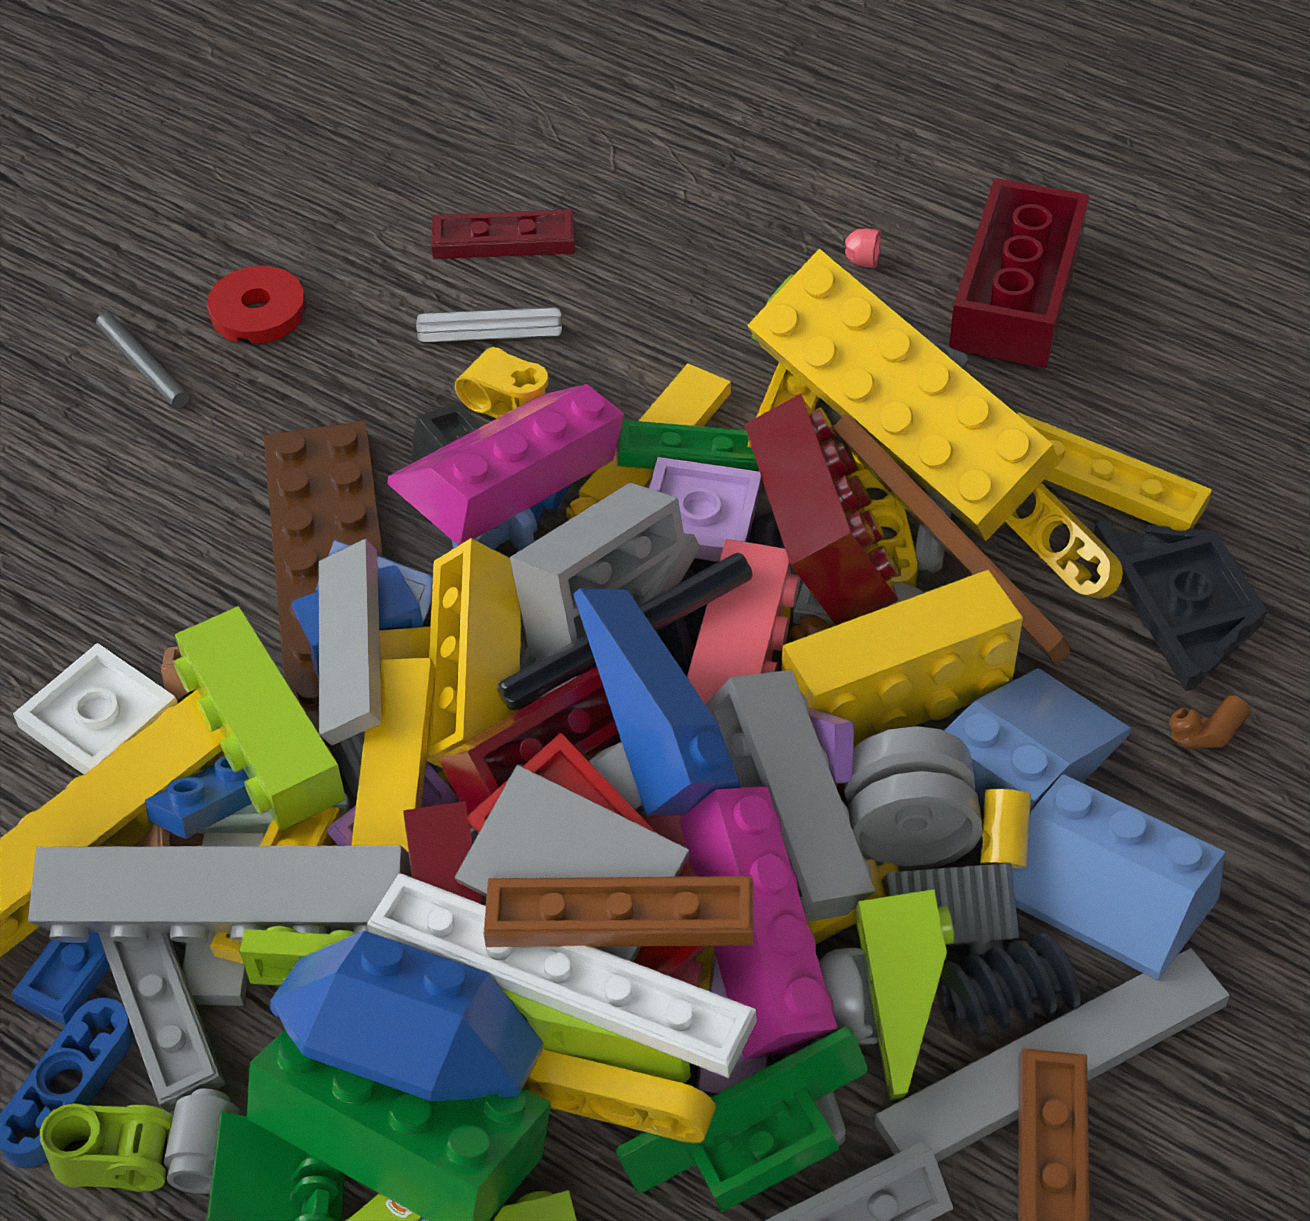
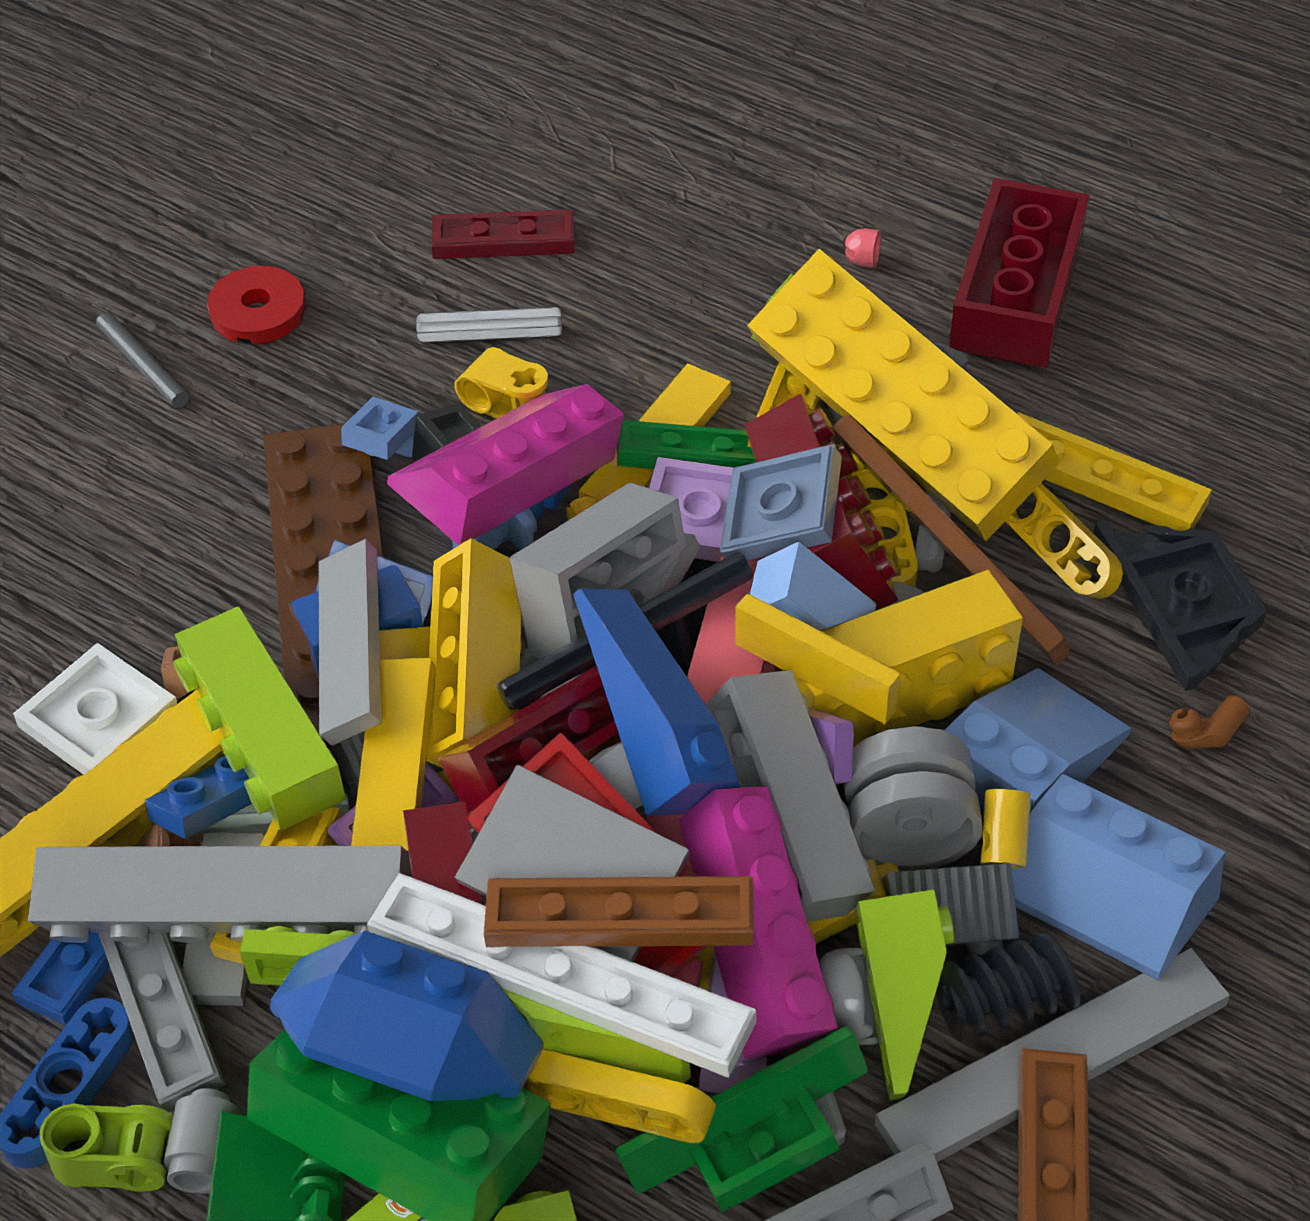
(381, 429): none -> medium blue bracket
(782, 503): none -> sand blue tile
(808, 588): none -> light blue slope
(817, 658): none -> yellow tile

